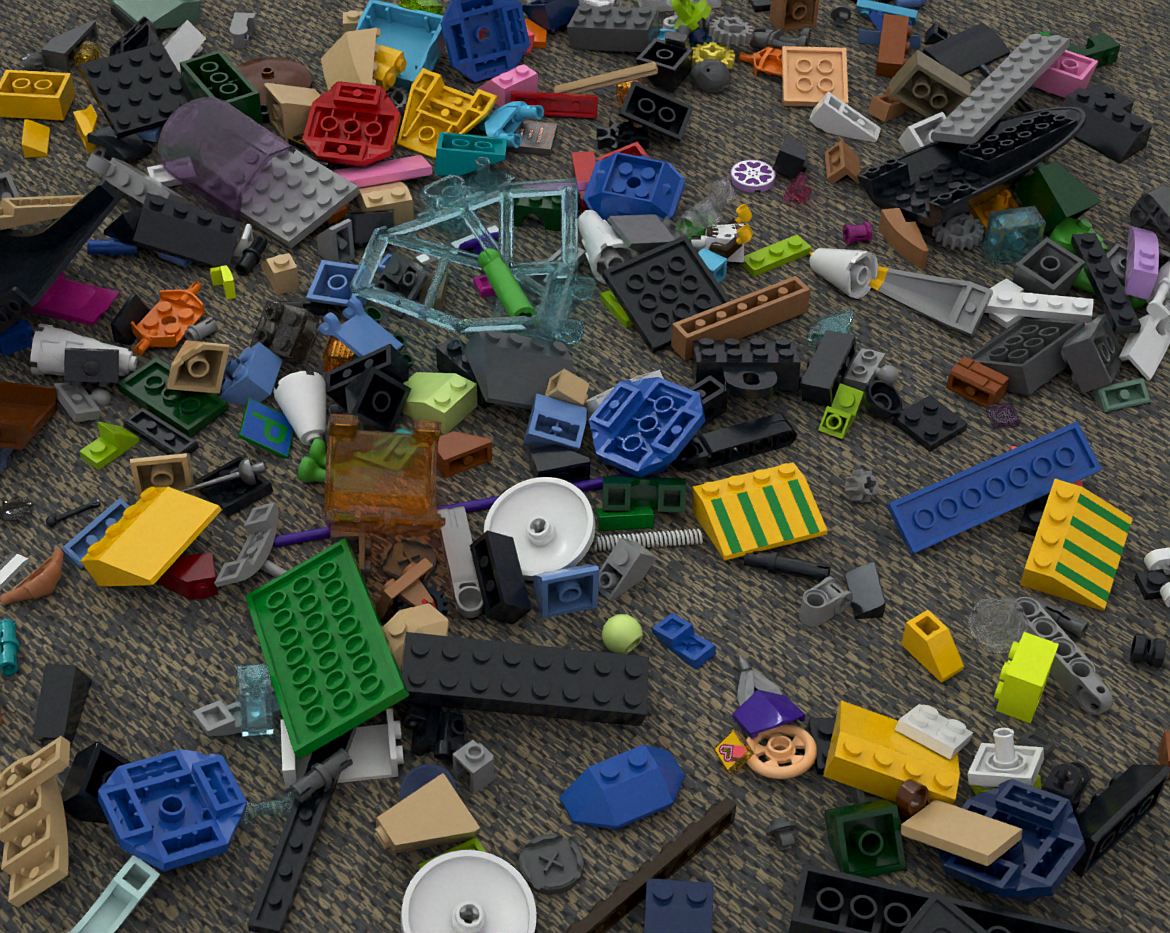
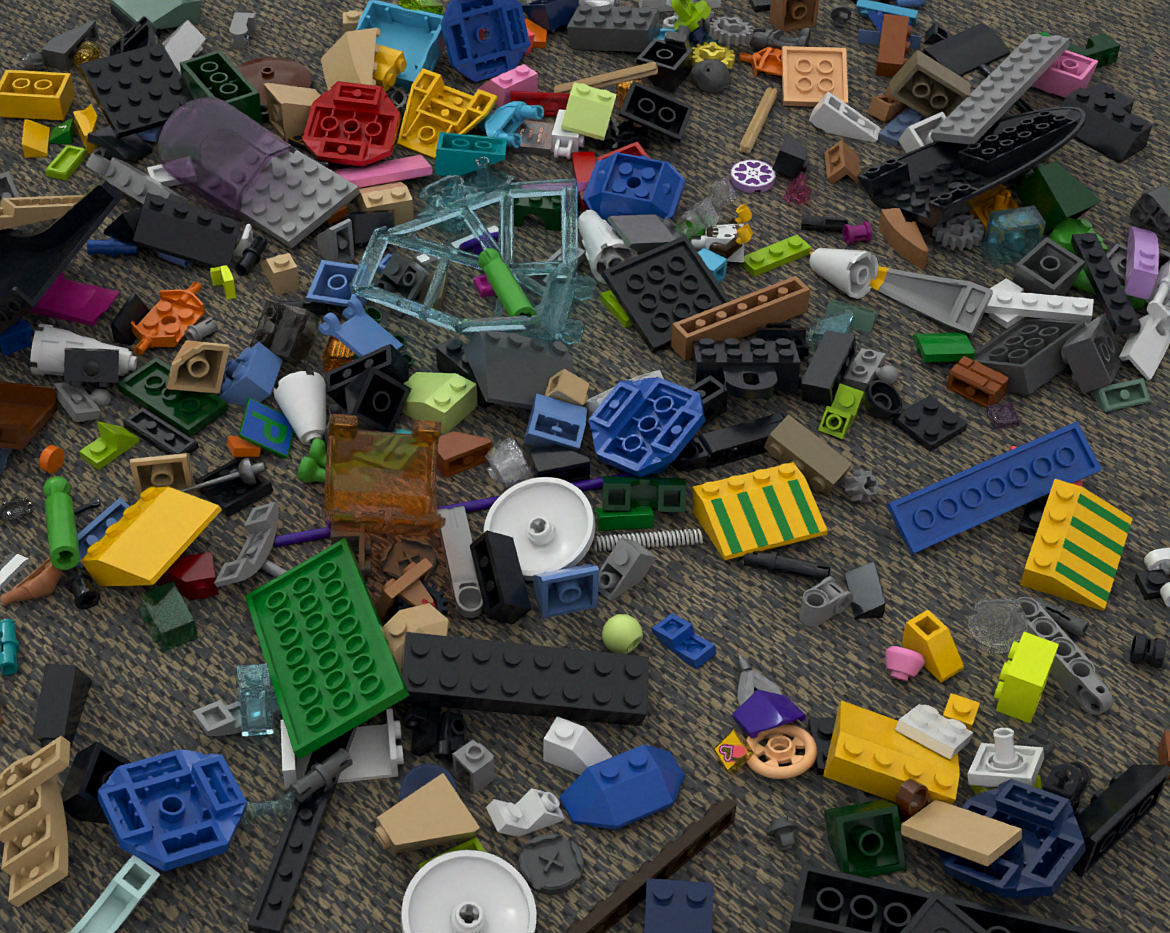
(51, 459): none -> orange tile
(61, 524): none -> bright green piece
(63, 133): none -> green slope
(66, 162): none -> lime tile
(84, 593): none -> black bush
(168, 616): none -> clear green brick
(242, 448): none -> orange tile
(507, 464): none -> clear cone
(530, 813): none -> white slope
(565, 141): none -> white brick
(572, 747): none -> white slope
(588, 111): none -> yellowish green slope
(758, 120): none -> tan axle
(784, 330): none -> black slope
(814, 458): none -> dark tan brick
(823, 223): none -> black axle
(863, 318): none -> sand green slope
(898, 125): none -> sand blue plate
(903, 662): none -> bright pink cone
(943, 346): none -> green slope
(961, 710): none -> yellow plate

